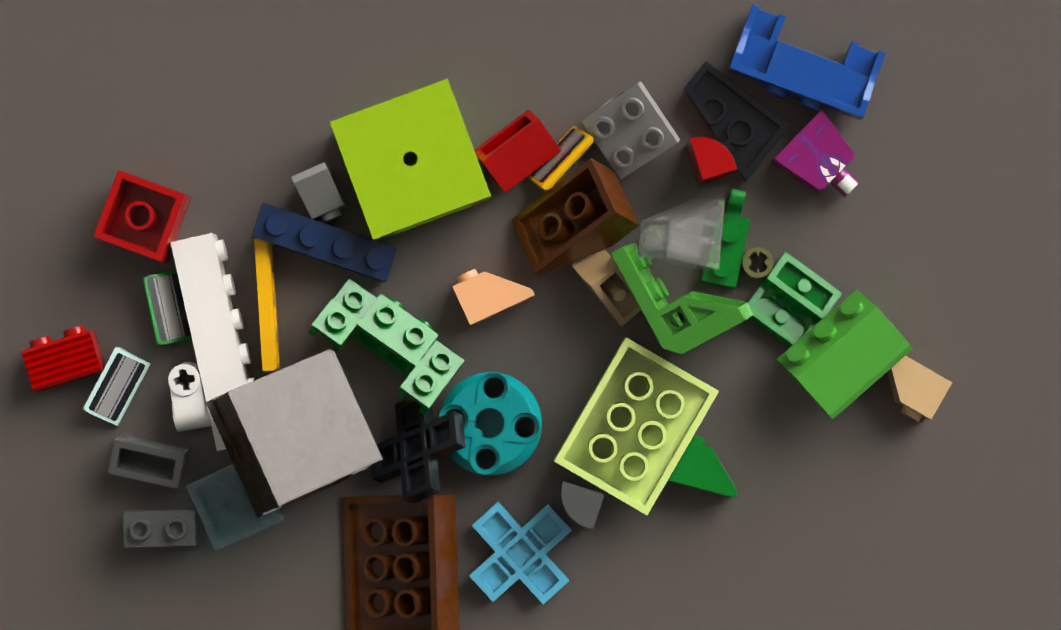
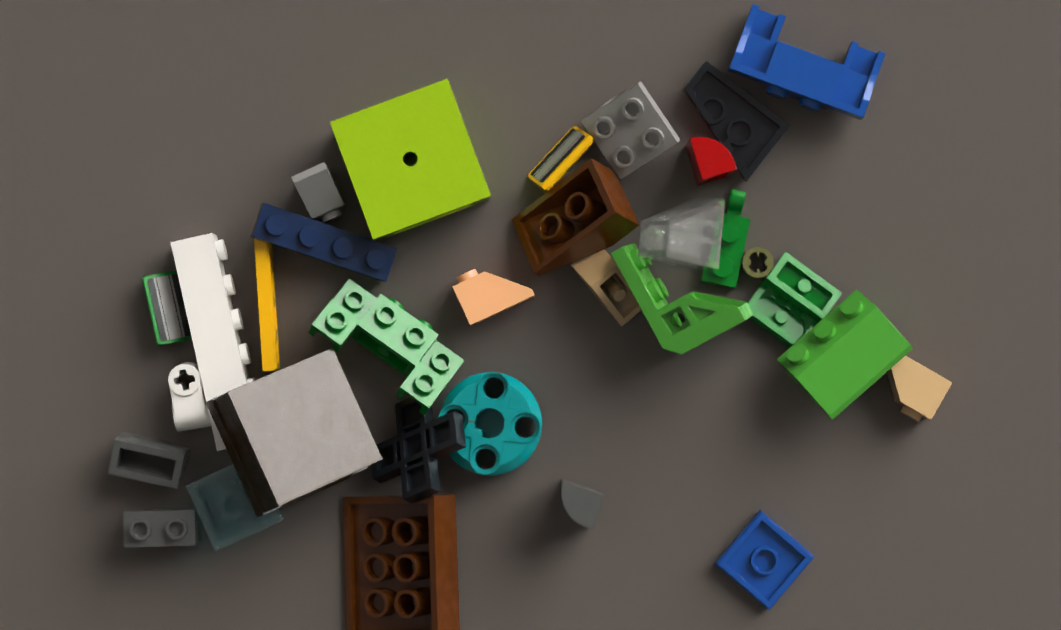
(64, 359): red brick -> none
(116, 386): slope -> none
(142, 216): red brick -> none
(517, 150): red brick -> none
(520, 552): medium azure plate -> none
(635, 426): yellowish green slope -> none
(702, 469): green slope -> none
(764, 560): none -> blue tile
(818, 157): magenta torso -> none

